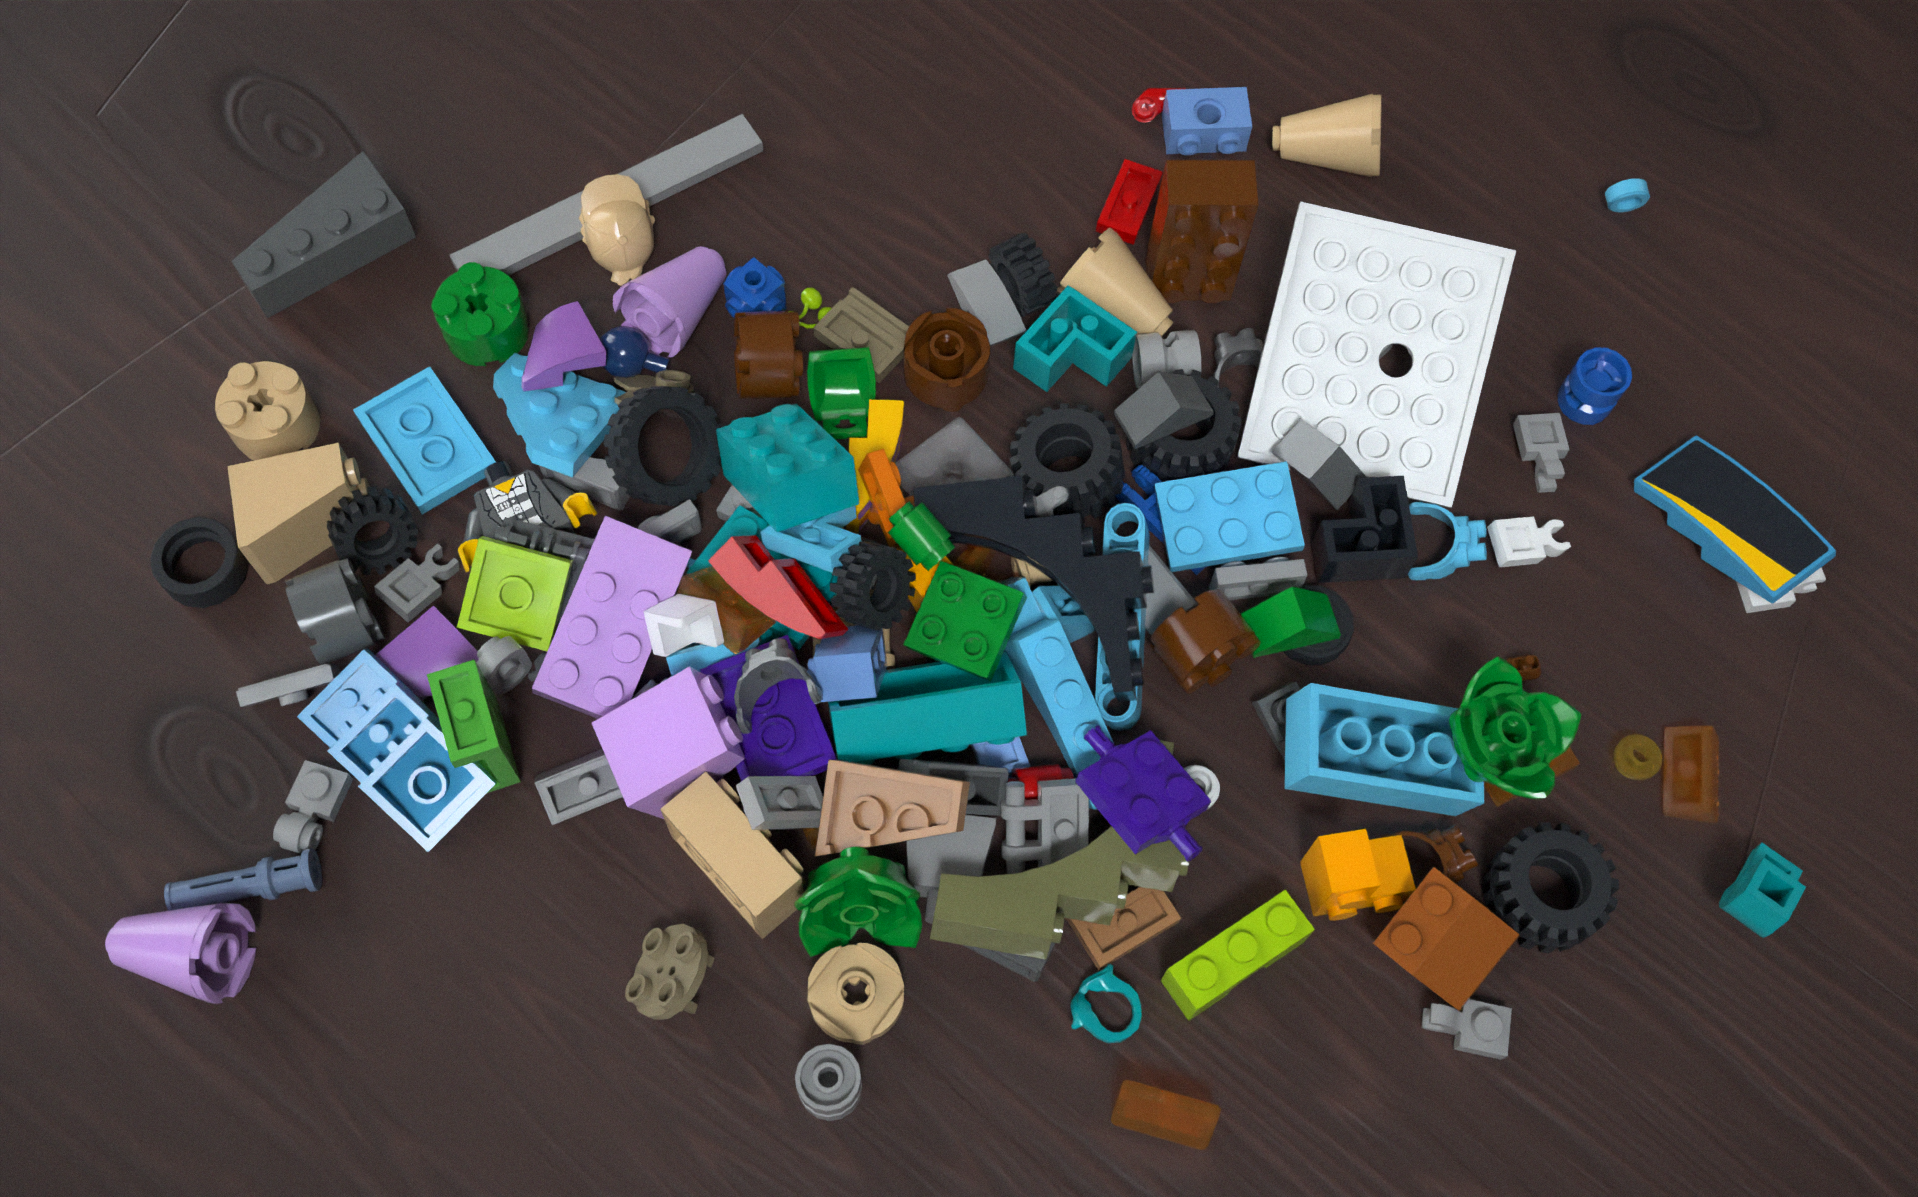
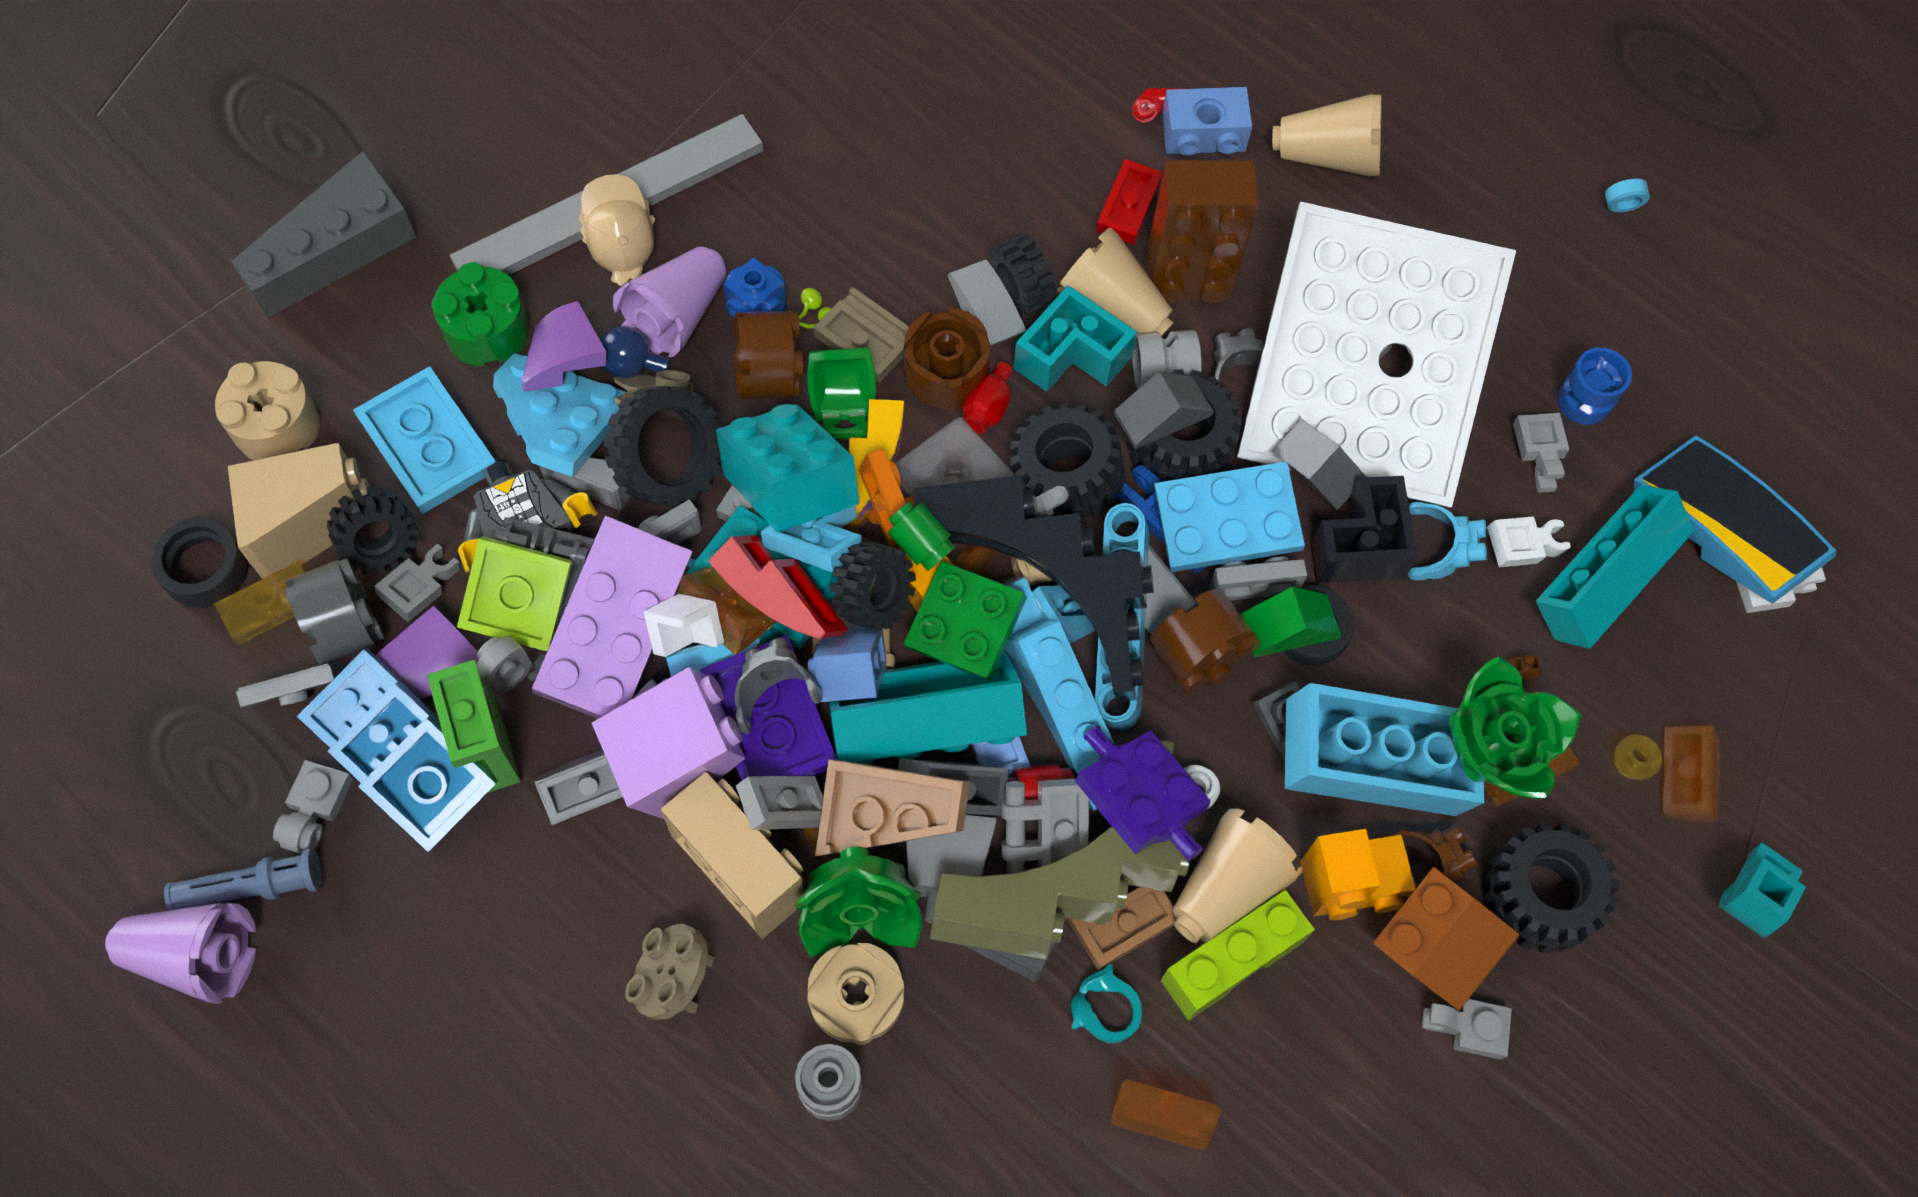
(258, 605): none -> clear yellow plate
(988, 400): none -> red plant
(1234, 877): none -> tan cone
(1615, 566): none -> teal brick

